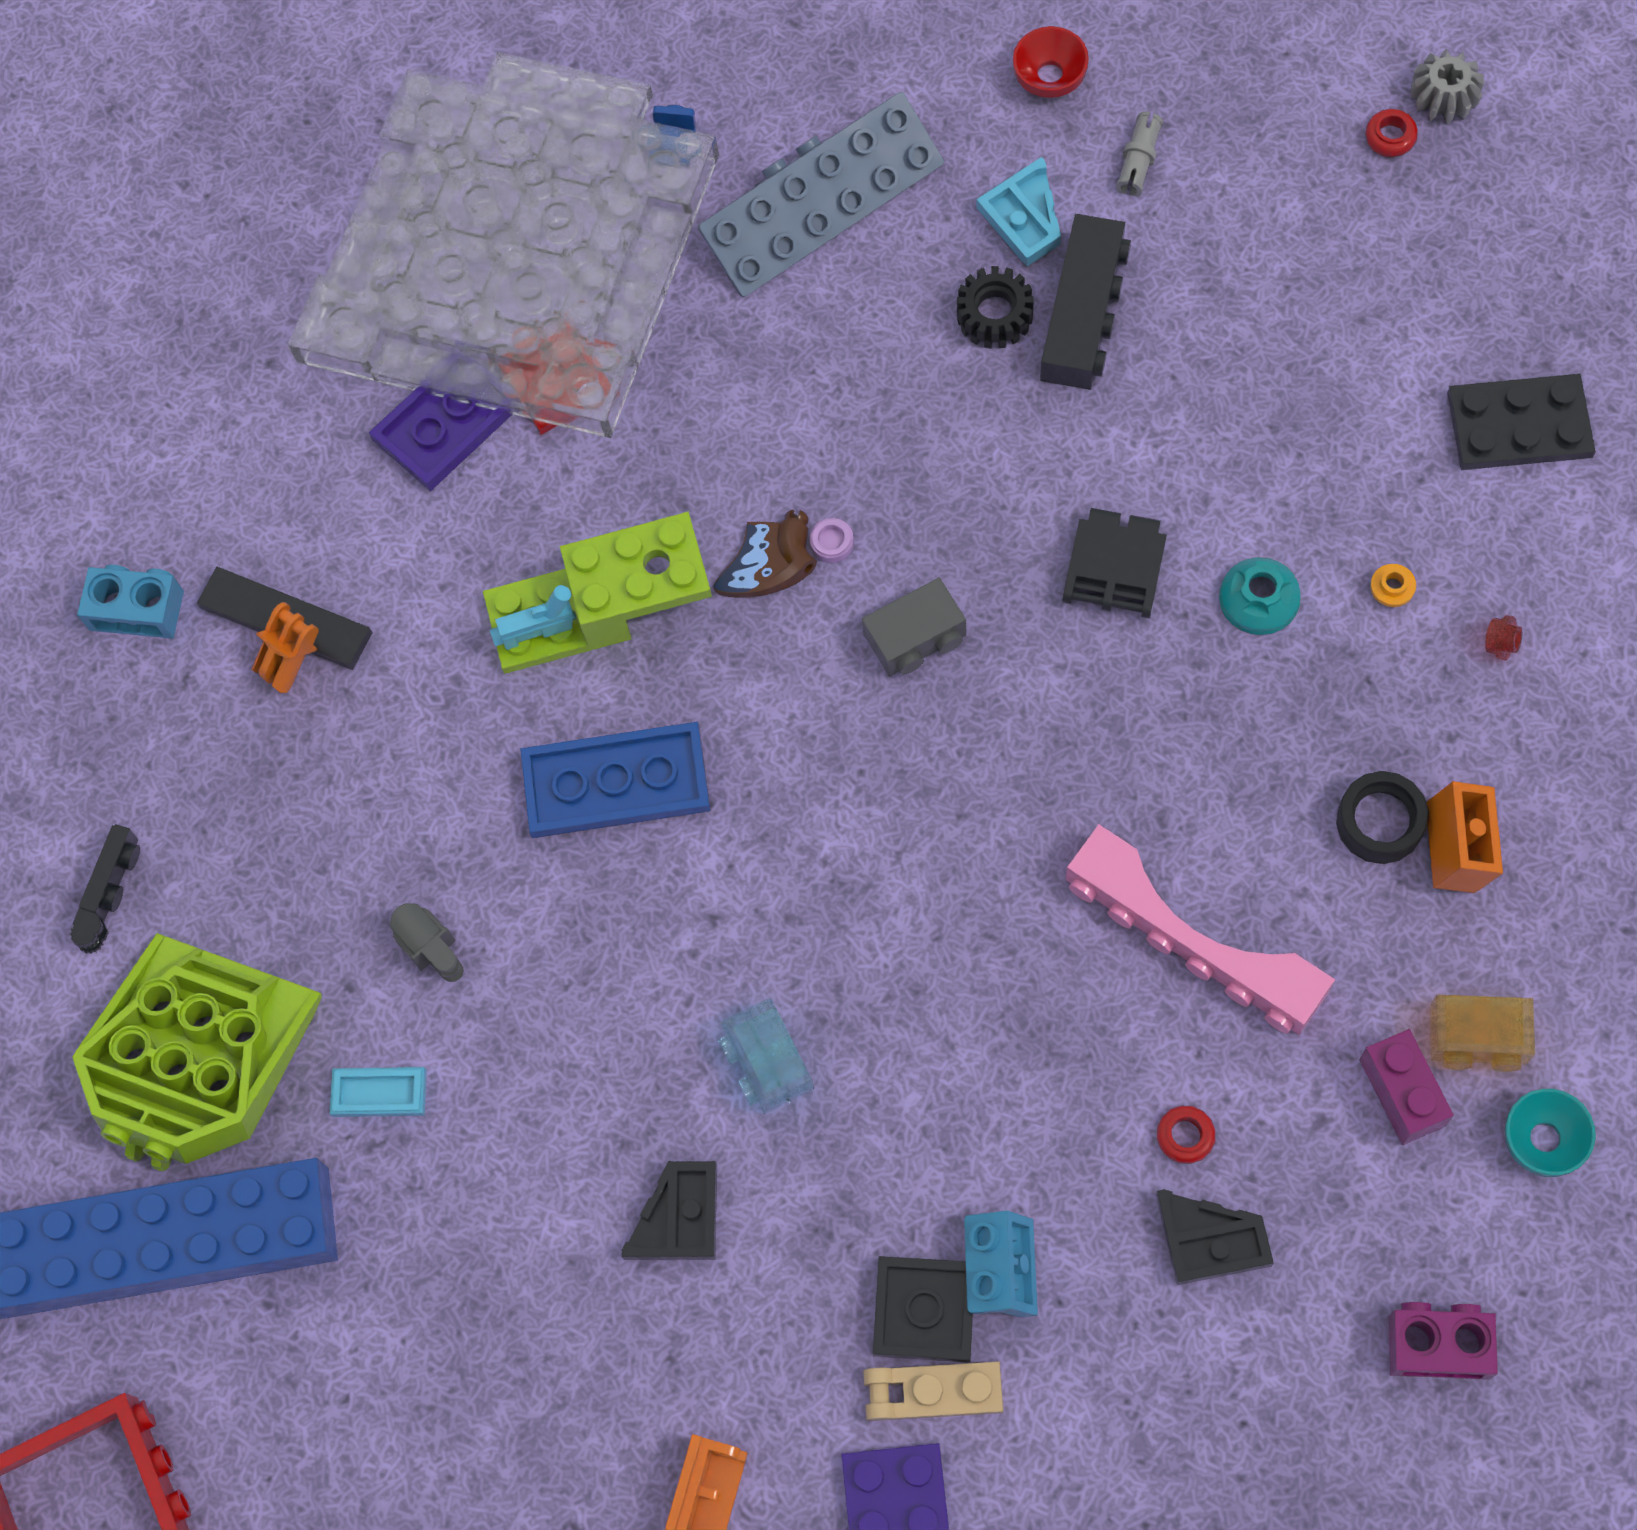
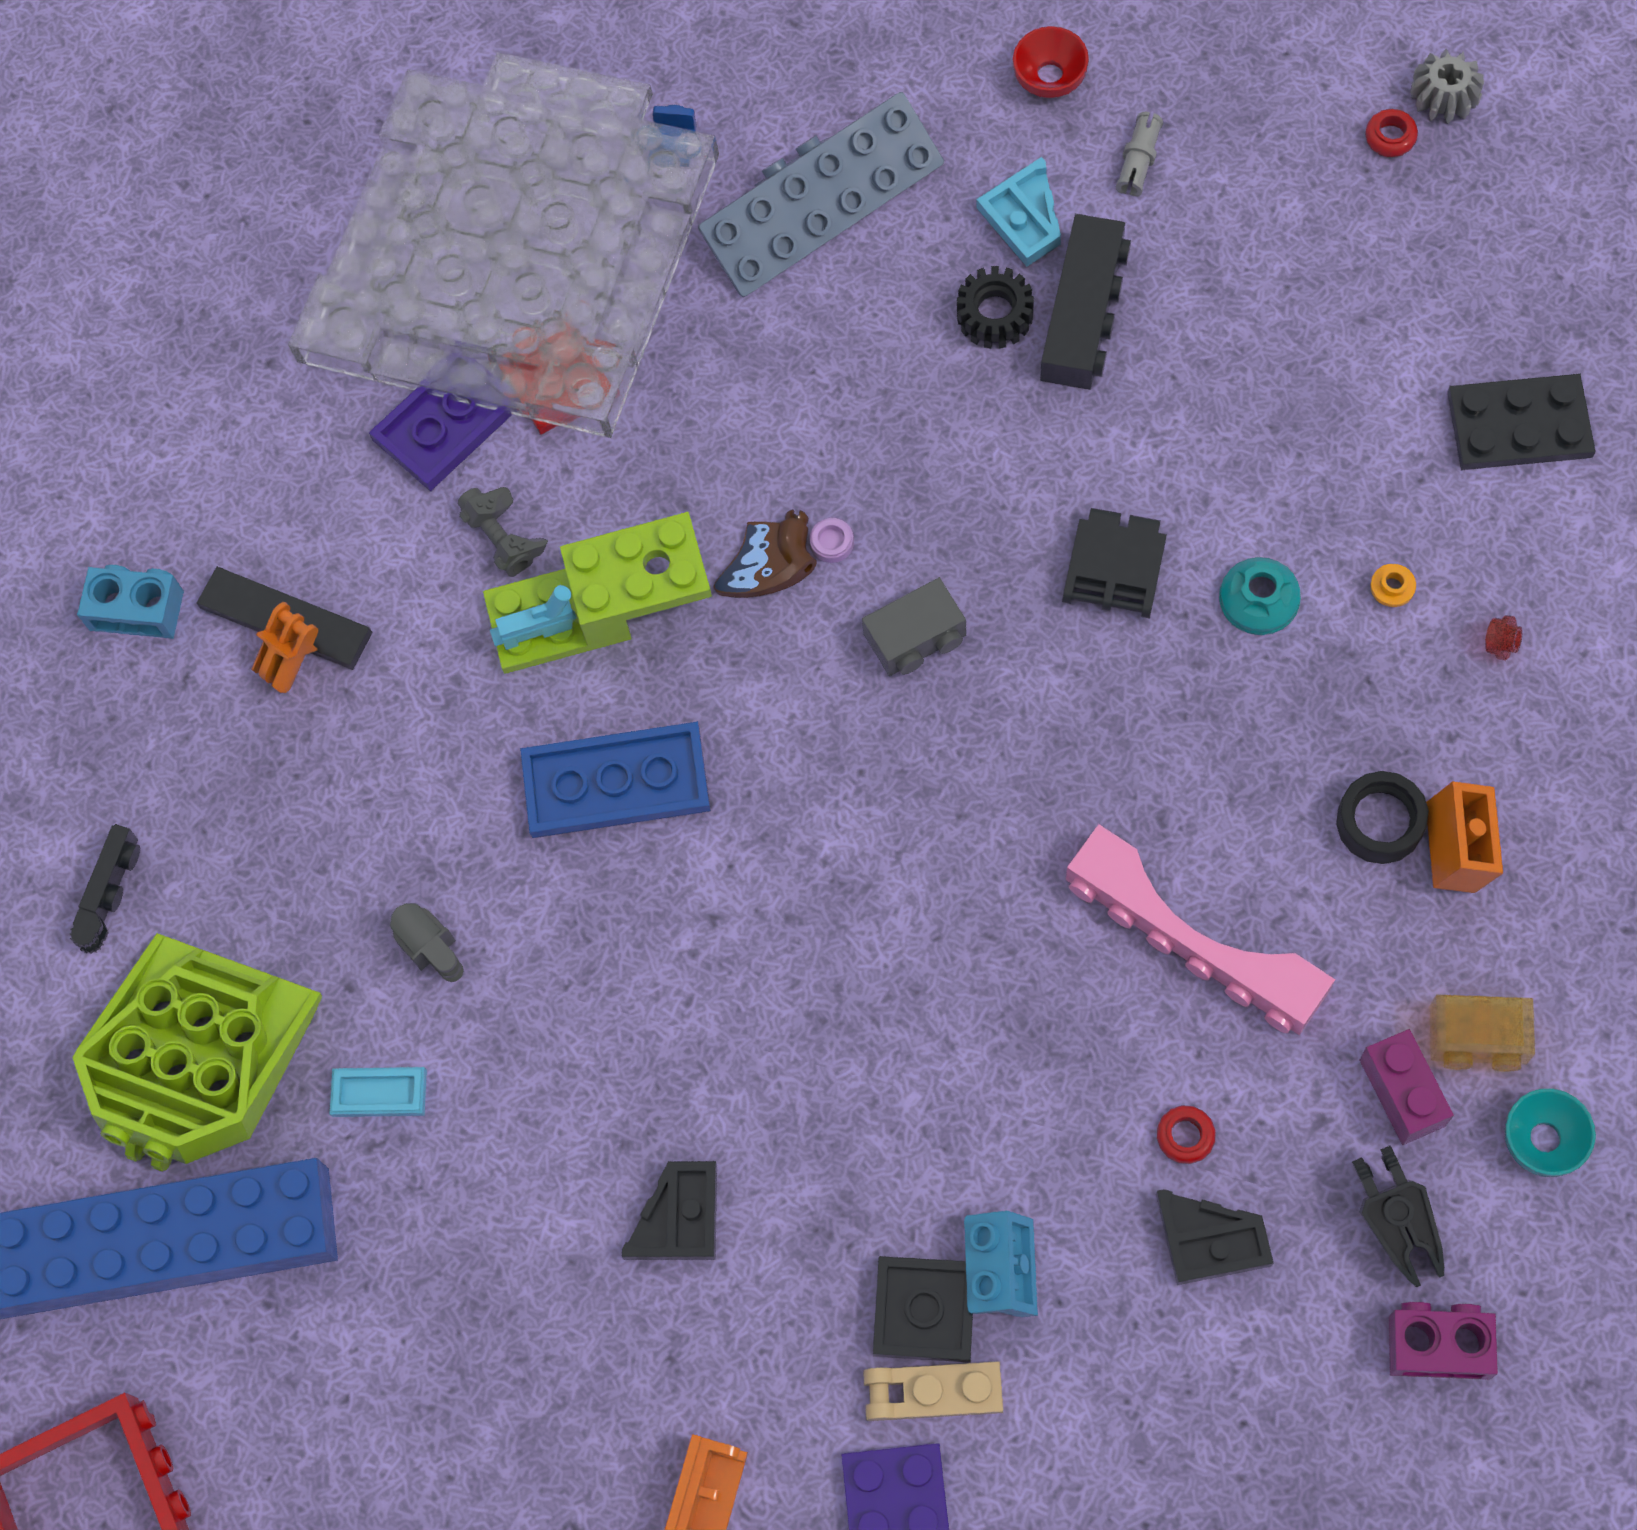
(482, 510): none -> dark grey piece
(766, 1057): clear light blue brick -> none
(1400, 1208): none -> black hinge

